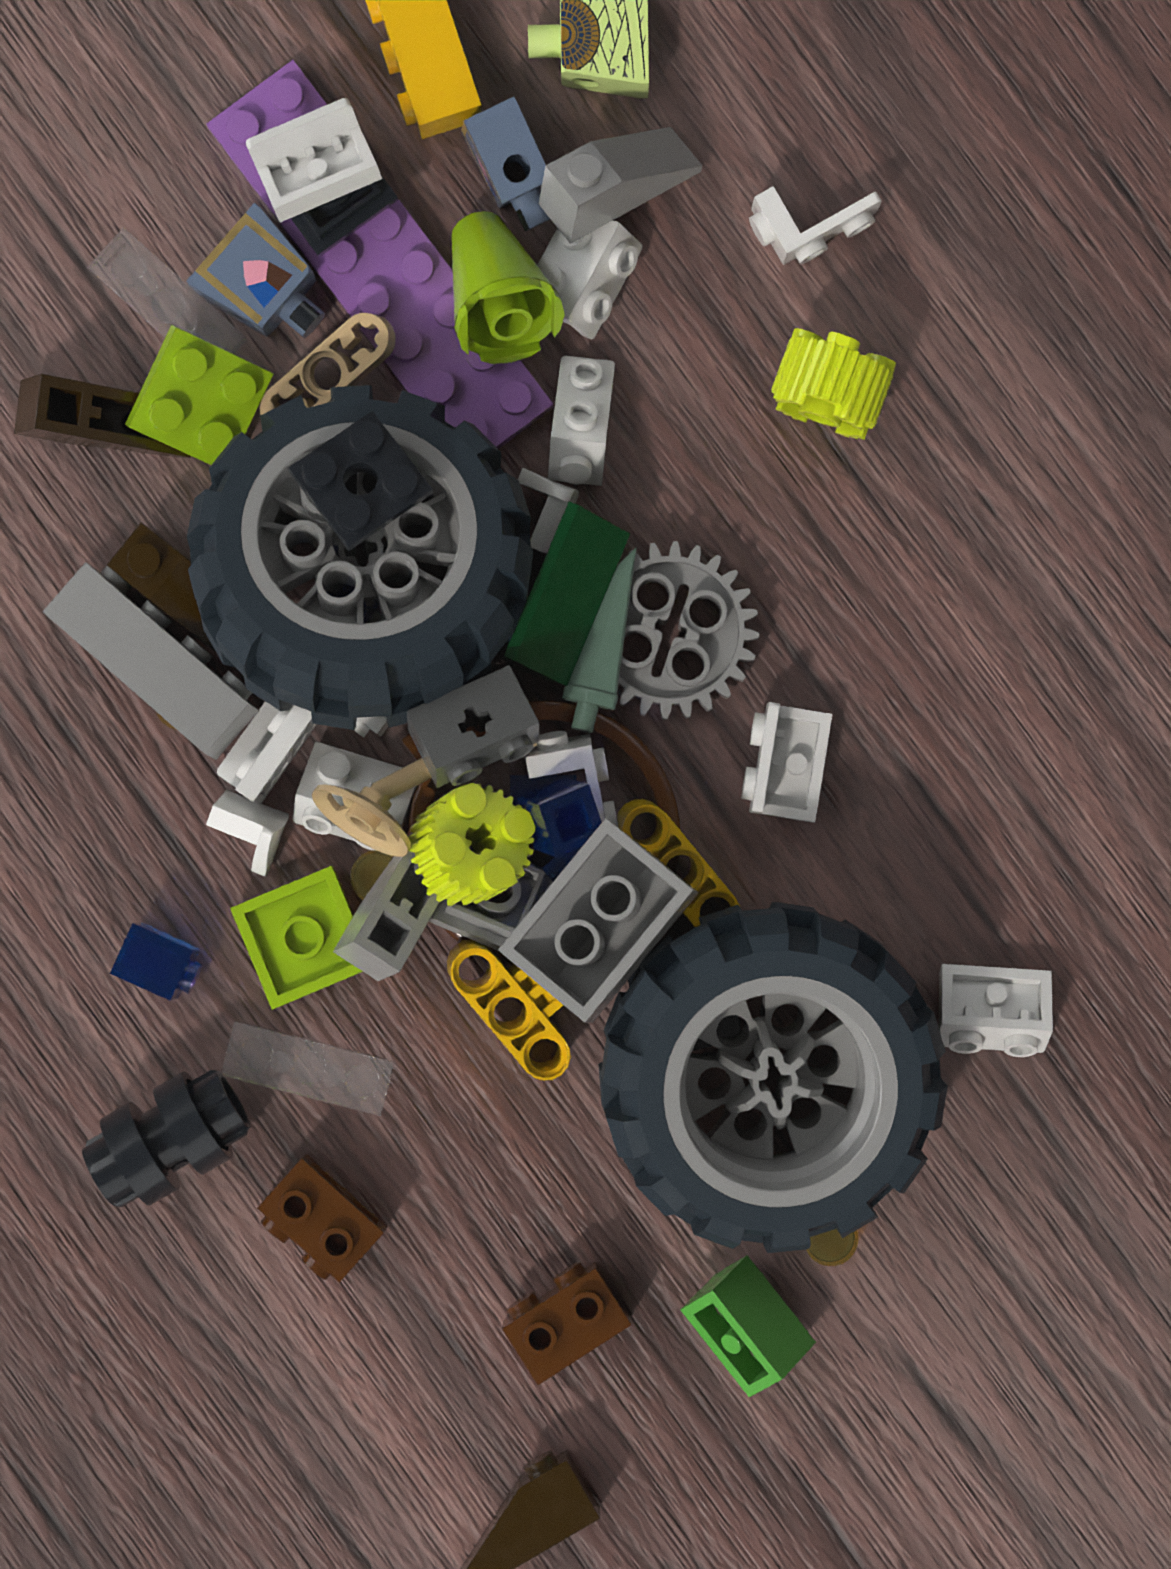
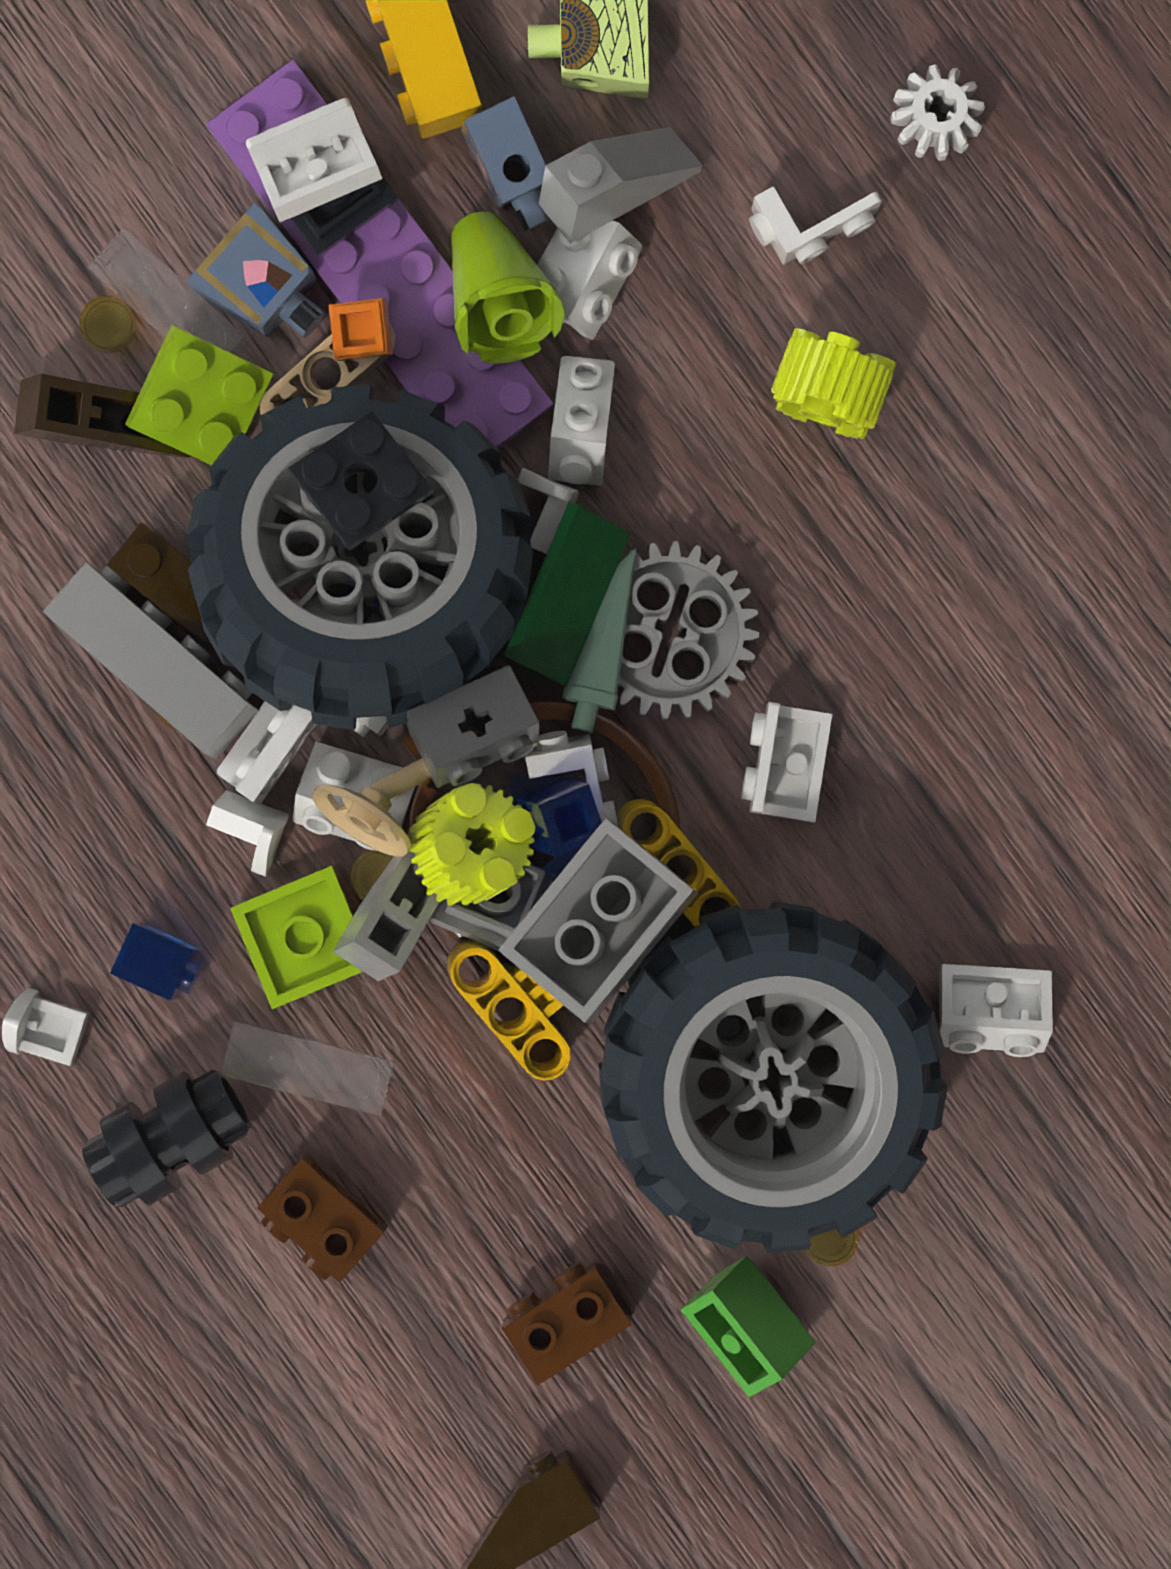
(43, 1028): none -> white tile
(107, 324): none -> clear yellow tile
(360, 329): none -> orange tile
(924, 125): none -> white gear

